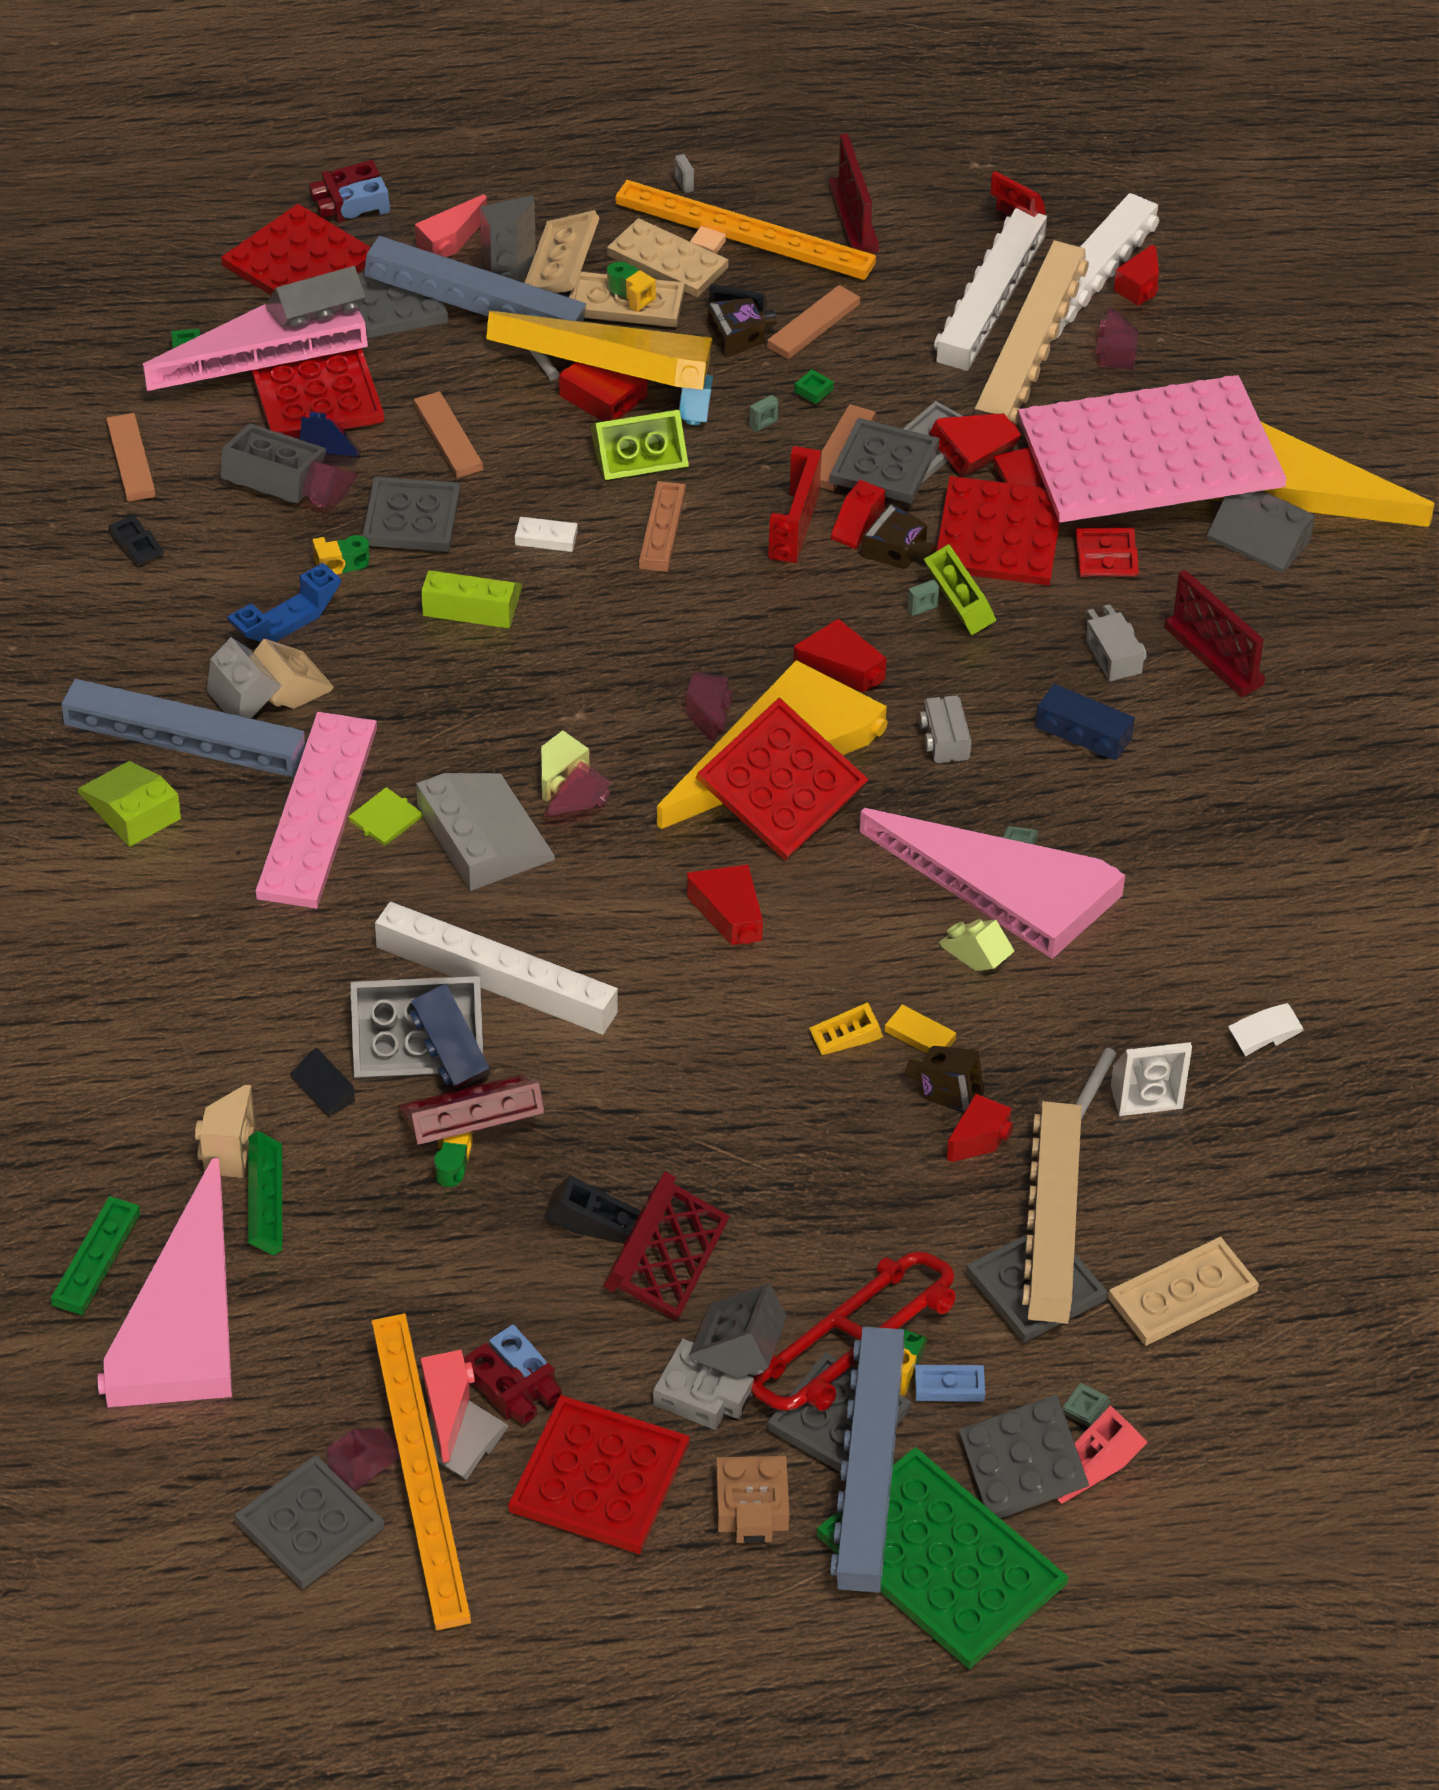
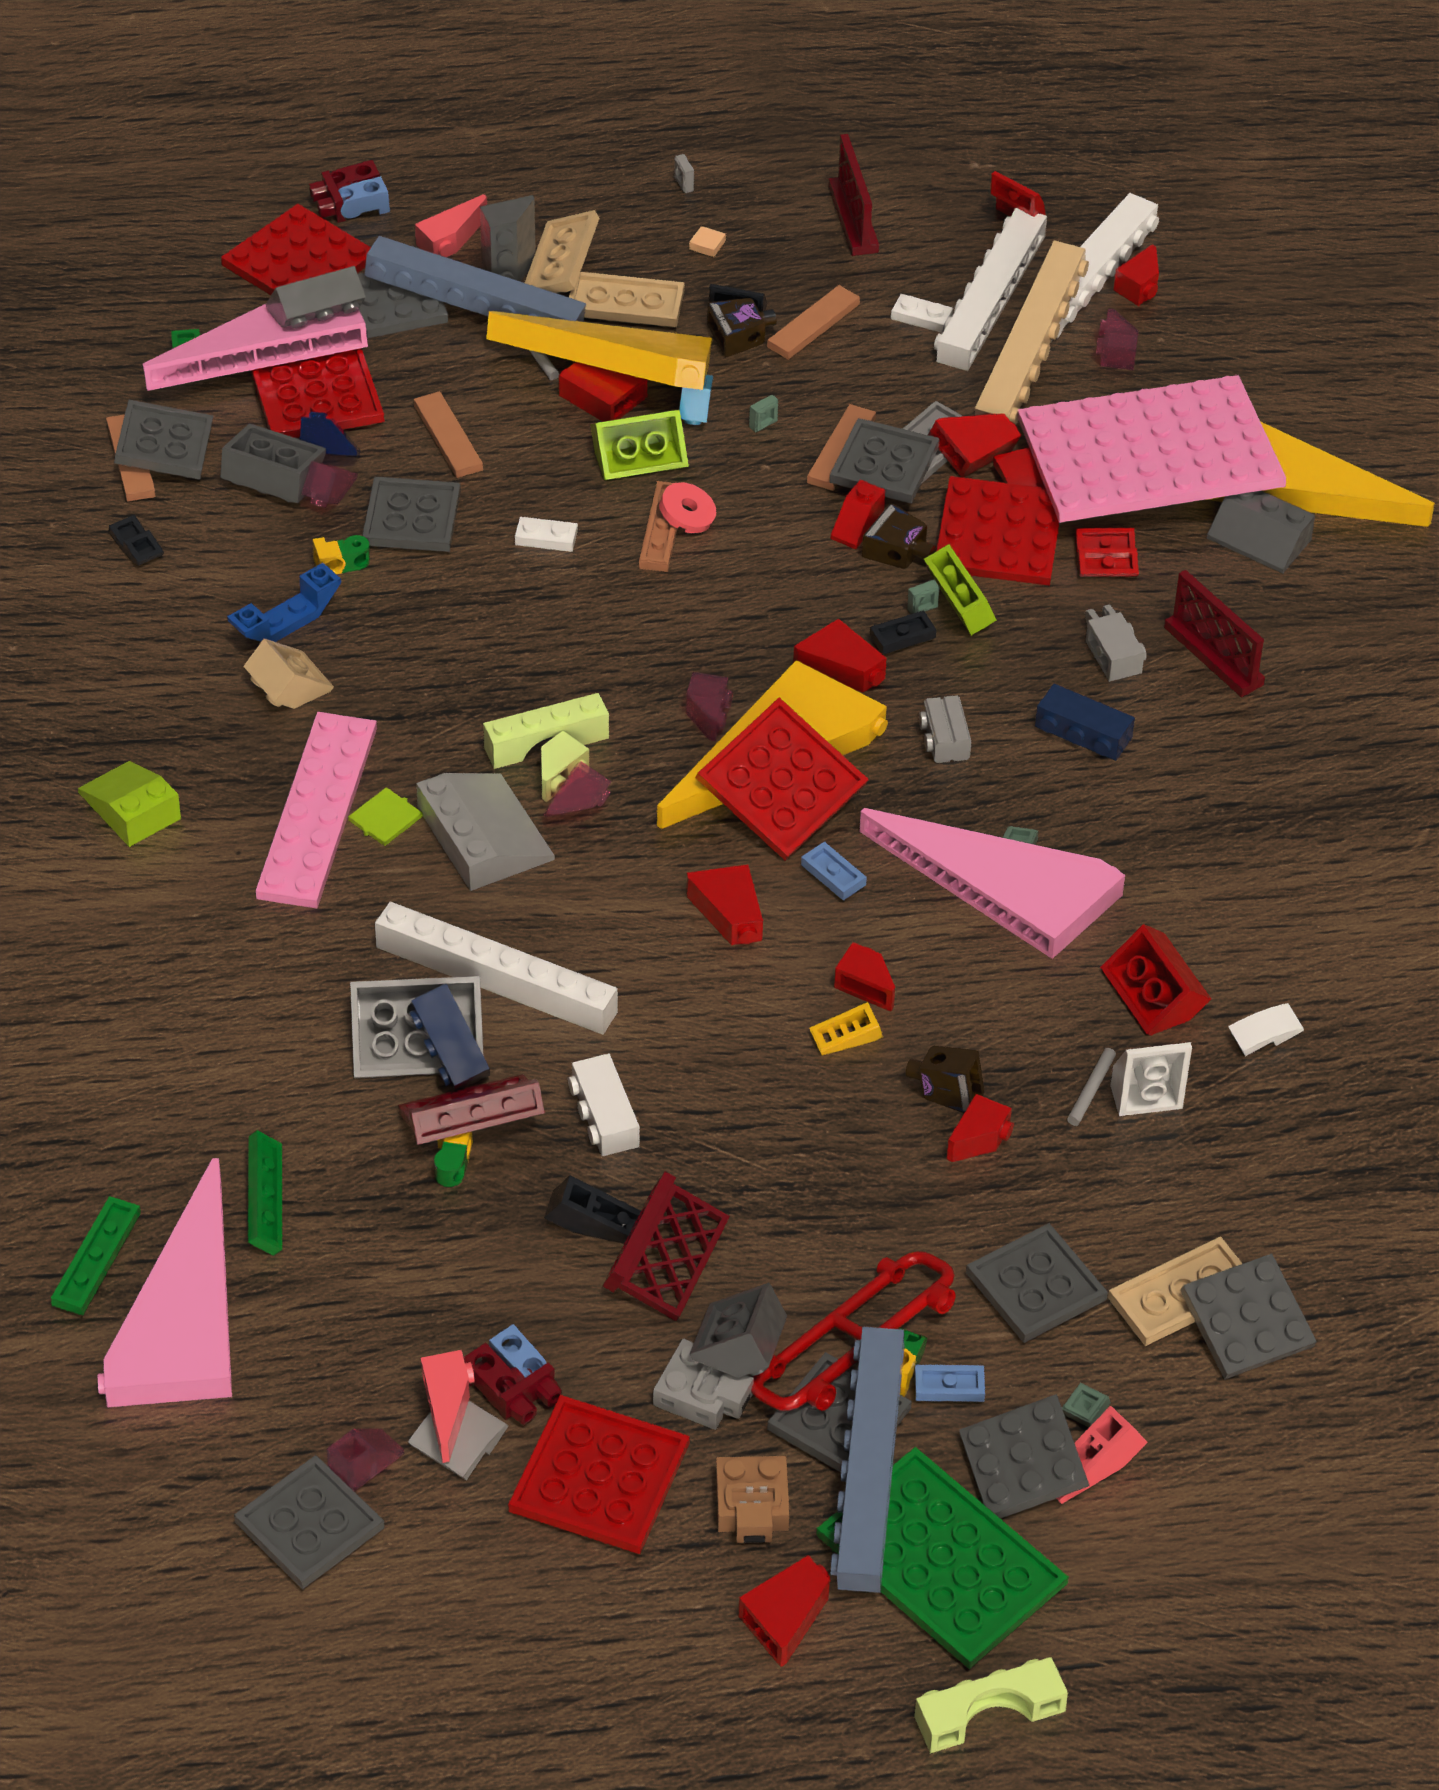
(163, 439): none -> dark grey plate
(183, 727): sand blue brick -> none
(227, 1131): tan slope -> none
(239, 680): light grey slope -> none
(323, 1083): black slope -> none
(421, 1473): light orange plate -> none
(470, 598): lime slope -> none
(513, 736): none -> yellowish green arch
(604, 1105): none -> white brick
(631, 284): leg -> none
(667, 256): tan plate -> none
(698, 500): none -> coral tile
(746, 229): light orange plate -> none
(786, 1607): none -> red slope
(789, 531): red panel -> none
(813, 386): green plate -> none
(833, 870): none -> medium blue plate
(865, 976): none -> red slope
(903, 632): none -> black plate
(918, 1030): yellow tile -> none
(921, 313): none -> white plate
(978, 944): yellowish green slope -> none
(1030, 1689): none -> yellowish green arch
(1053, 1213): tan brick -> none
(1155, 981): none -> red slope
(1248, 1316): none -> dark grey plate

